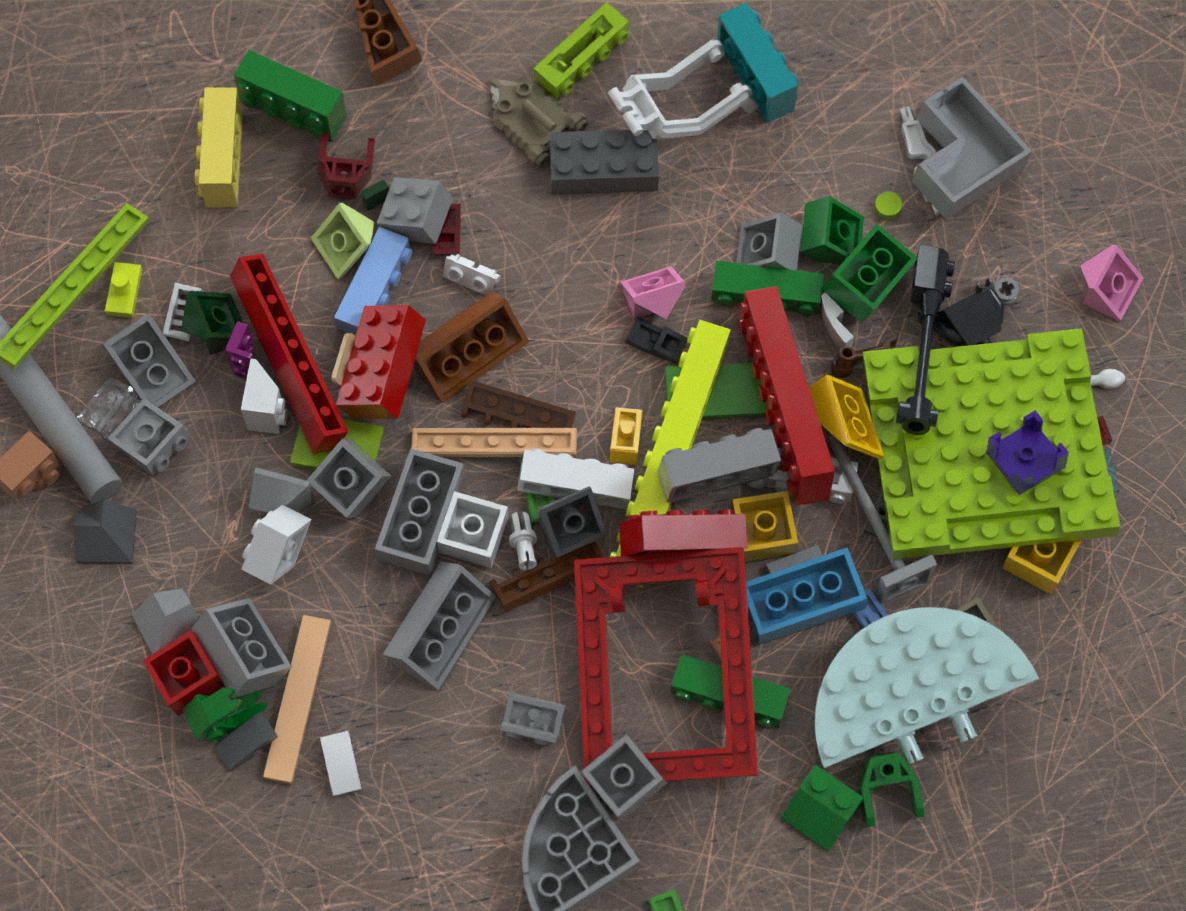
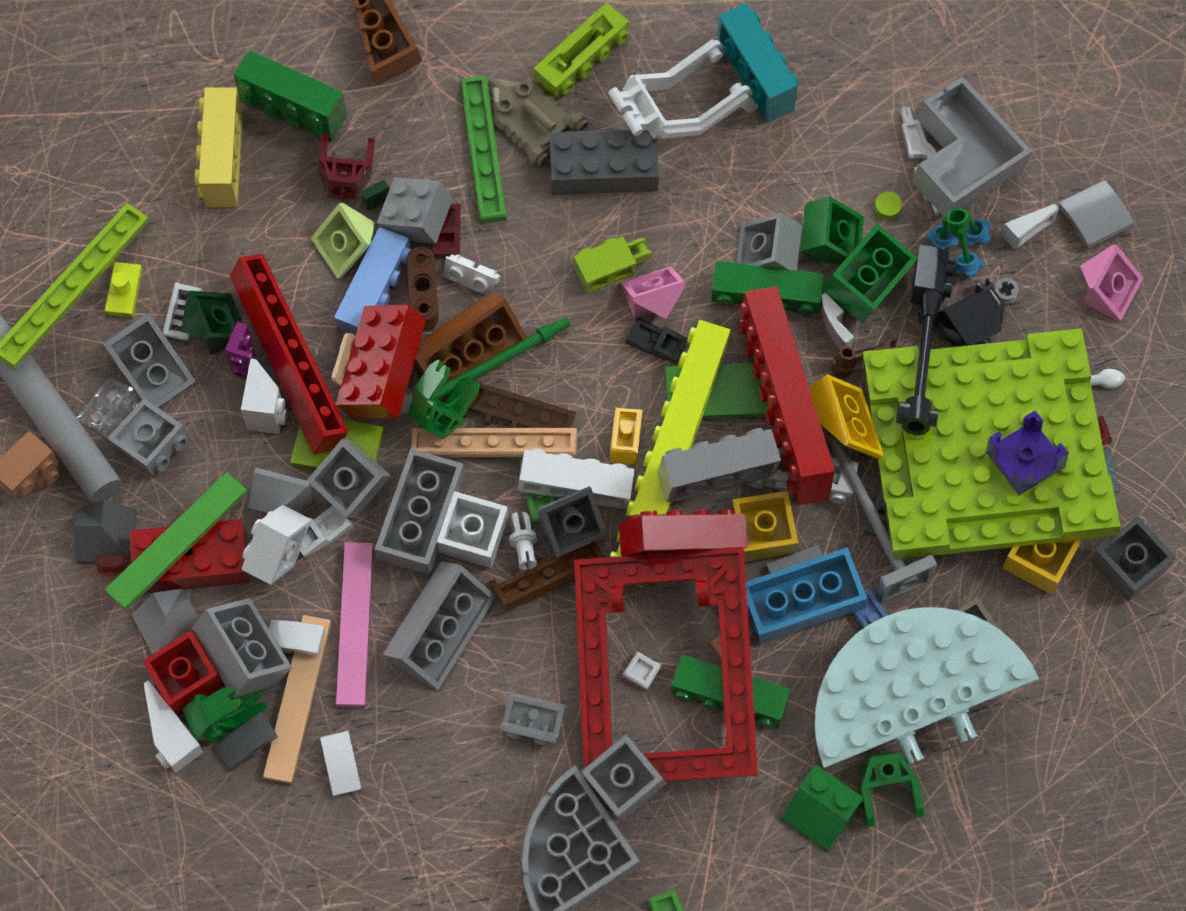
(110, 564): none -> clear red tile
(170, 736): none -> white slope
(176, 541): none -> bright green tile
(213, 562): none -> red brick
(297, 636): none -> white slope
(324, 530): none -> white slope
(354, 625): none -> bright pink tile
(423, 273): none -> reddish brown piece
(434, 414): none -> green piece
(483, 149): none -> bright green tile
(543, 335): none -> green bar
(609, 262): none -> lime brick
(642, 671): none -> white tile
(958, 223): none -> plant
(1025, 227): none -> white slope
(1096, 214): none -> light grey slope
(1133, 558): none -> dark grey brick

